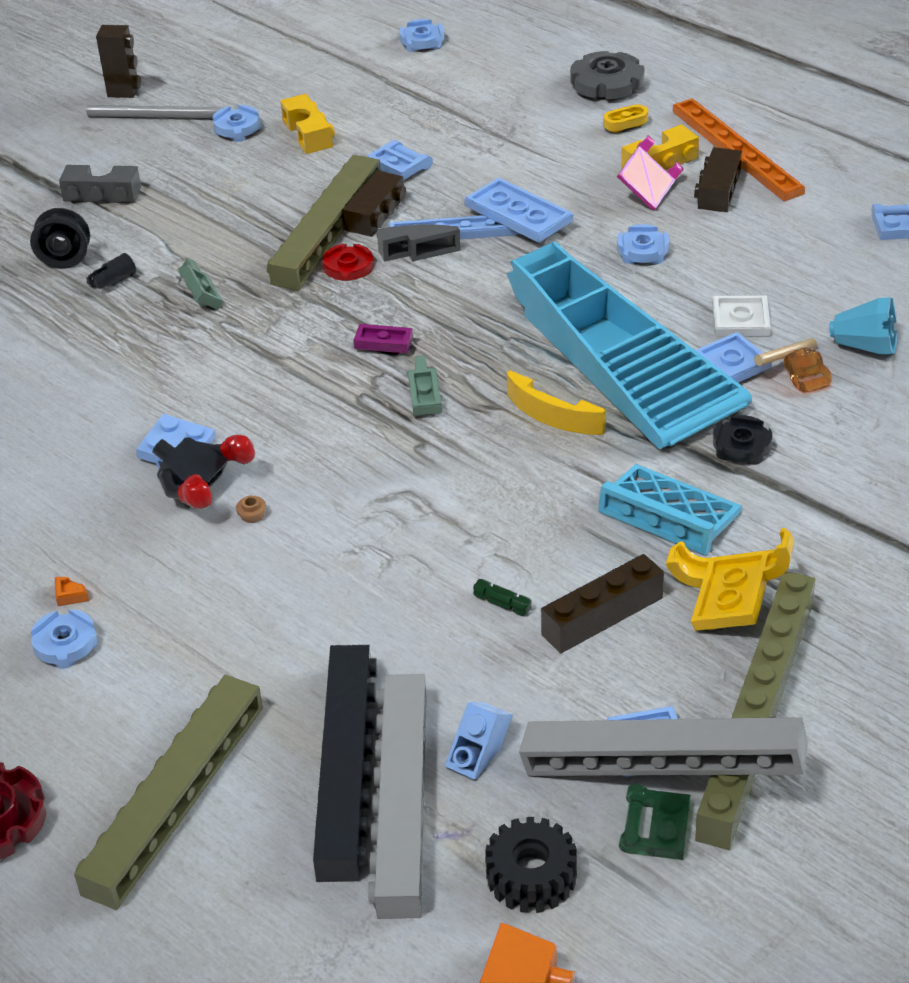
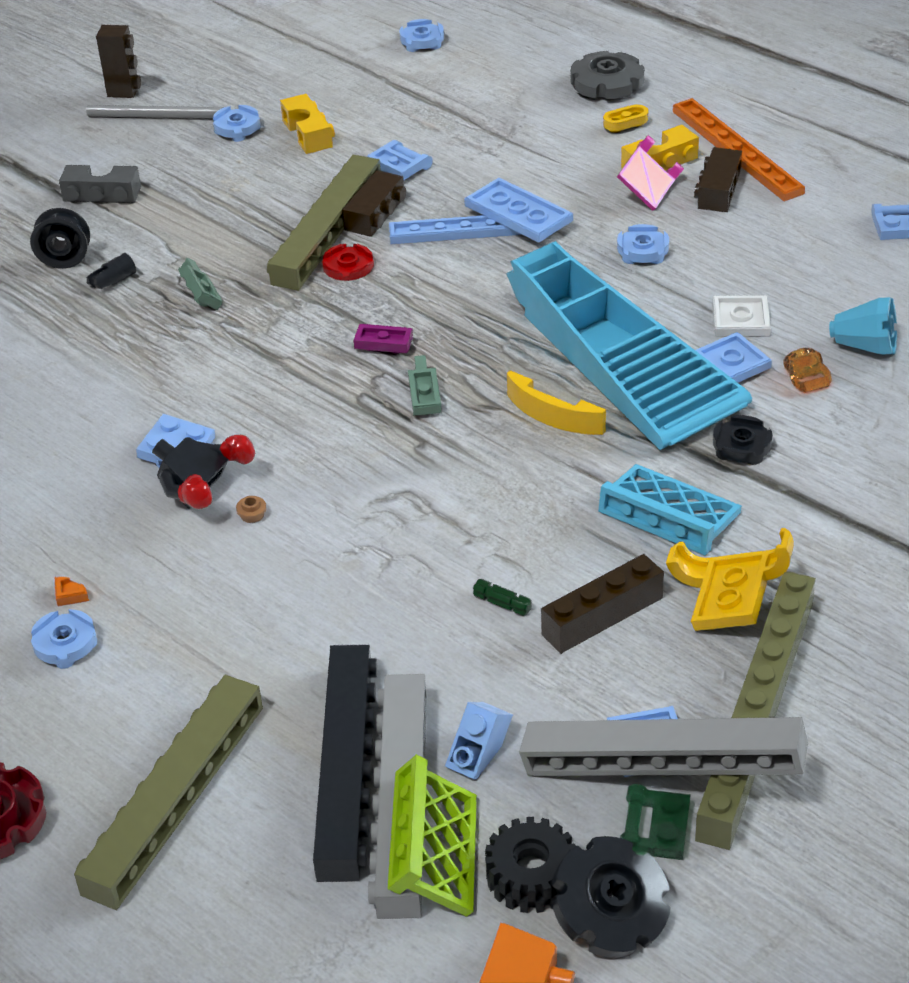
(411, 828): none -> lime fence
(417, 241): dark grey slope -> none
(614, 922): none -> black piece
(780, 353): tan bar -> none

